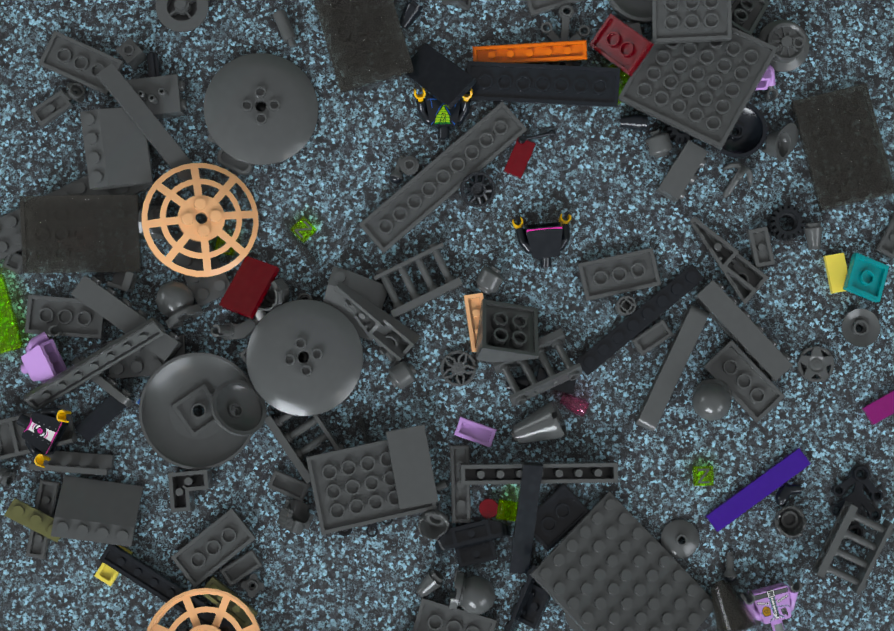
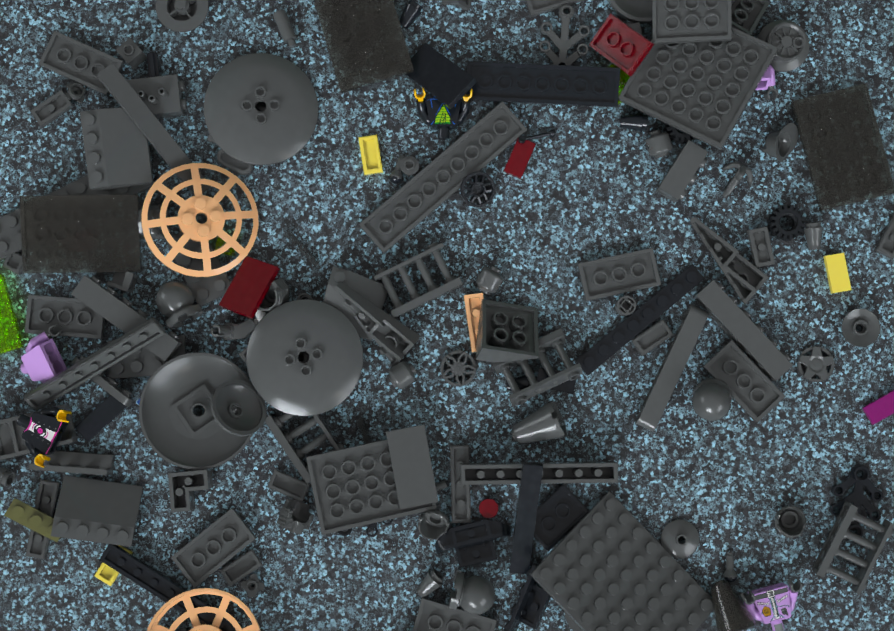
(233, 609): olive plate -> none
(303, 229): clear neon green tile -> none
(370, 154): none -> light yellow tile
(475, 432): lavender tile -> none
(506, 510): clear neon green tile -> none
(532, 52): orange tile -> none
(543, 239): black torso -> none
(575, 404): clear pink cone -> none
(703, 476): clear neon green tile -> none
(750, 134): black dish -> none
(757, 489): dark purple tile -> none
(784, 493): black arm -> none
(866, 277): teal plate -> none

